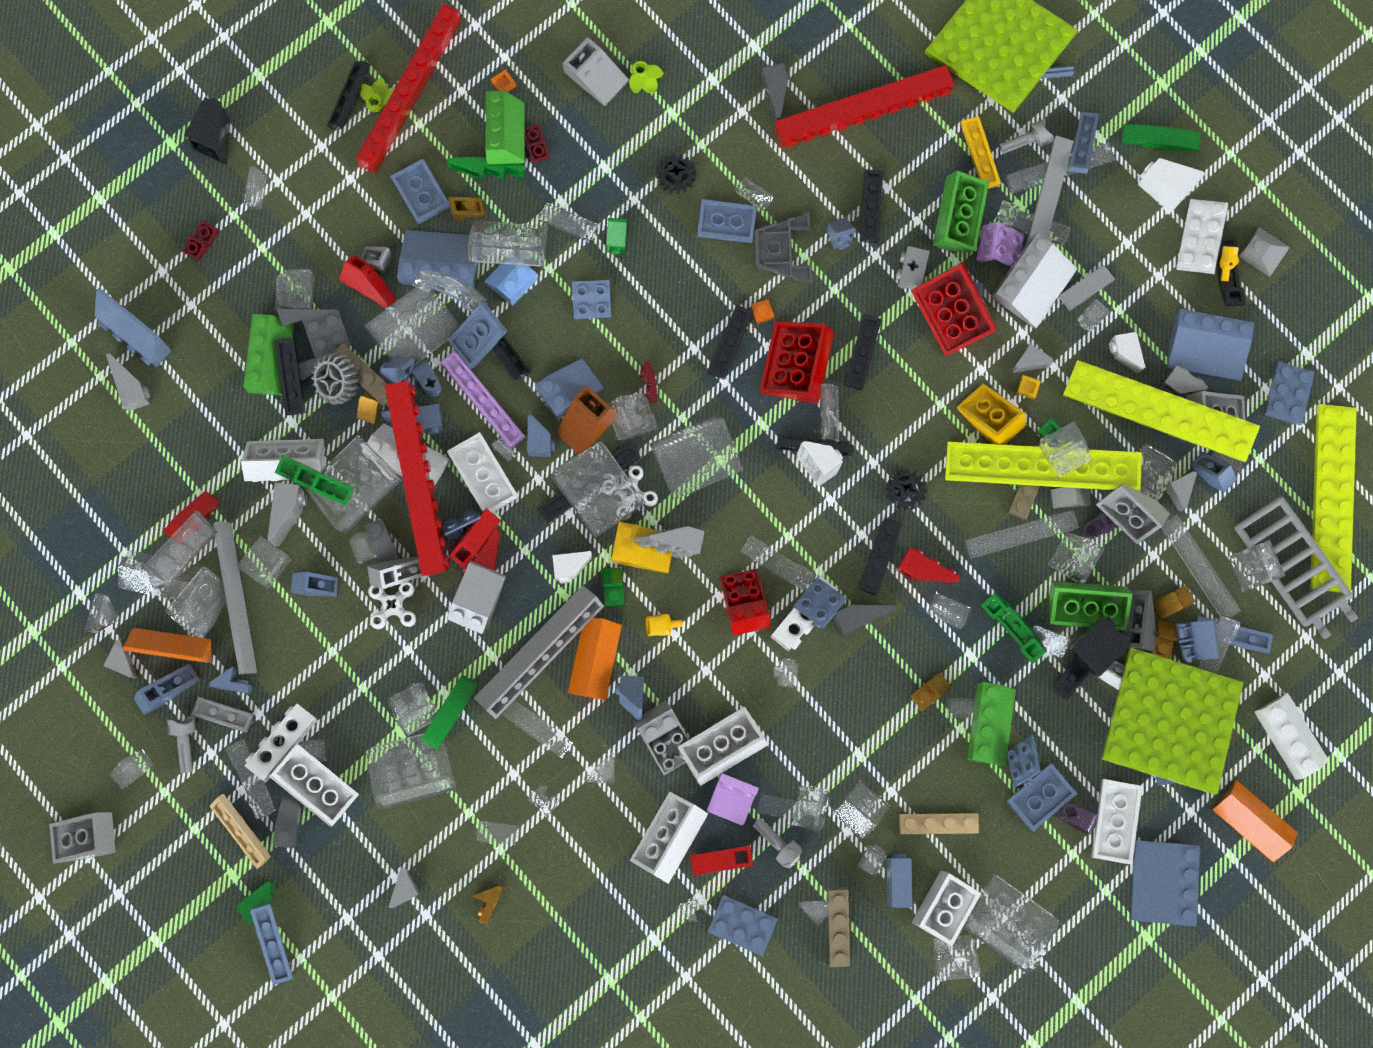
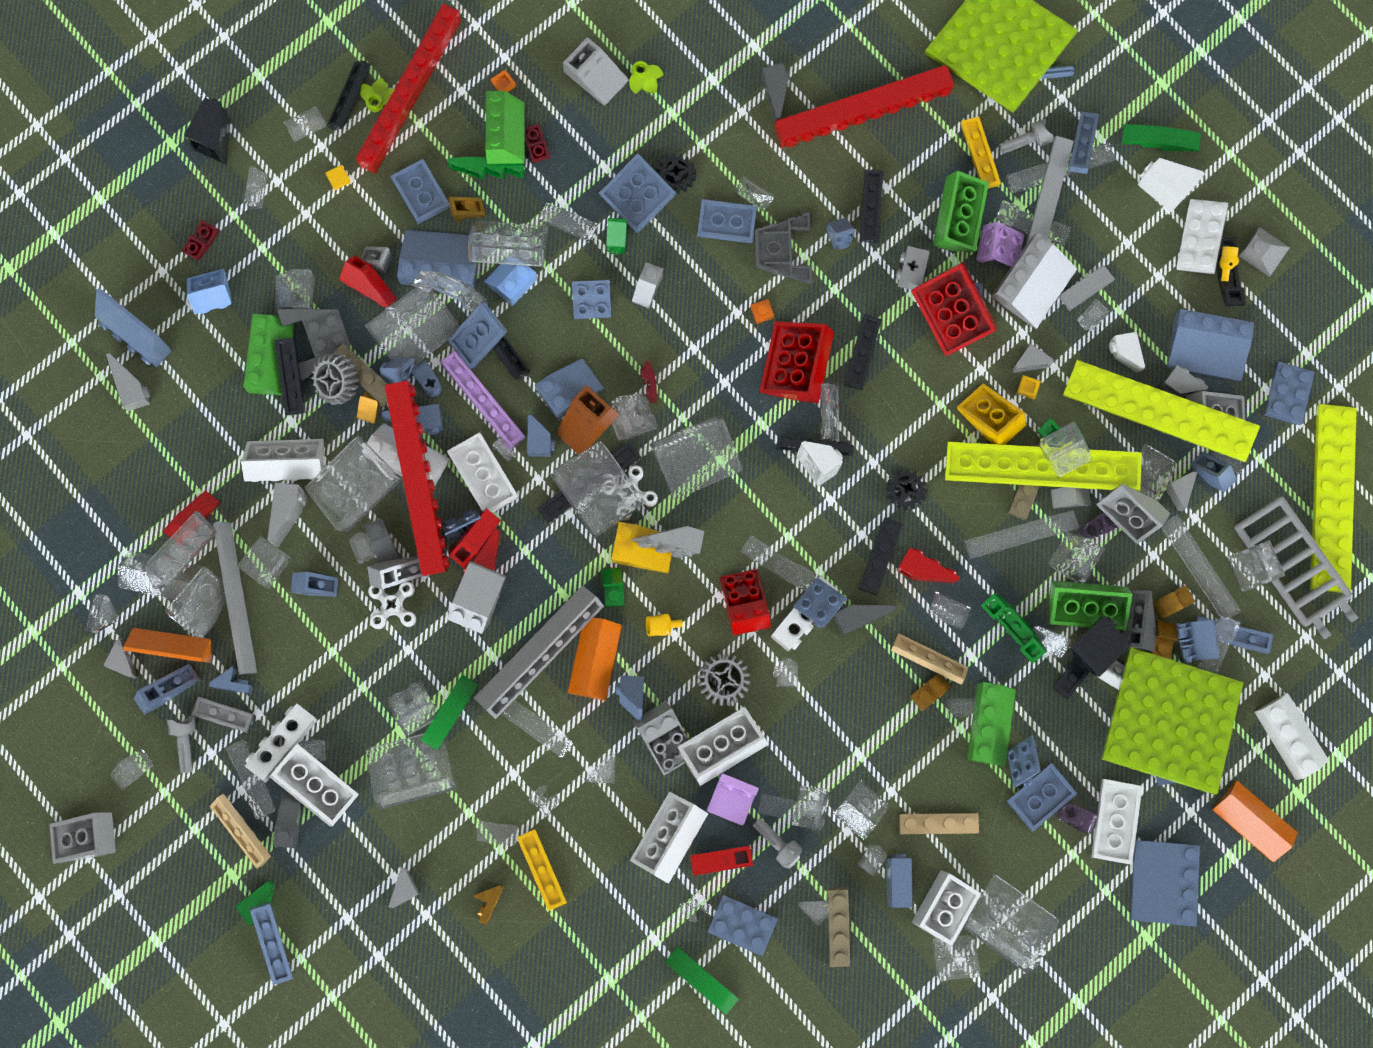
(208, 291): none -> light blue slope
(305, 124): none -> clear slope
(314, 480): green slope -> none
(338, 177): none -> yellow tile
(541, 870): none -> yellow plate
(570, 565): white slope -> none
(637, 193): none -> sand blue plate
(647, 285): none -> light grey slope
(701, 980): none -> green slope
(730, 342): black plate -> none
(732, 683): none -> light grey gear
(929, 658): none -> tan plate

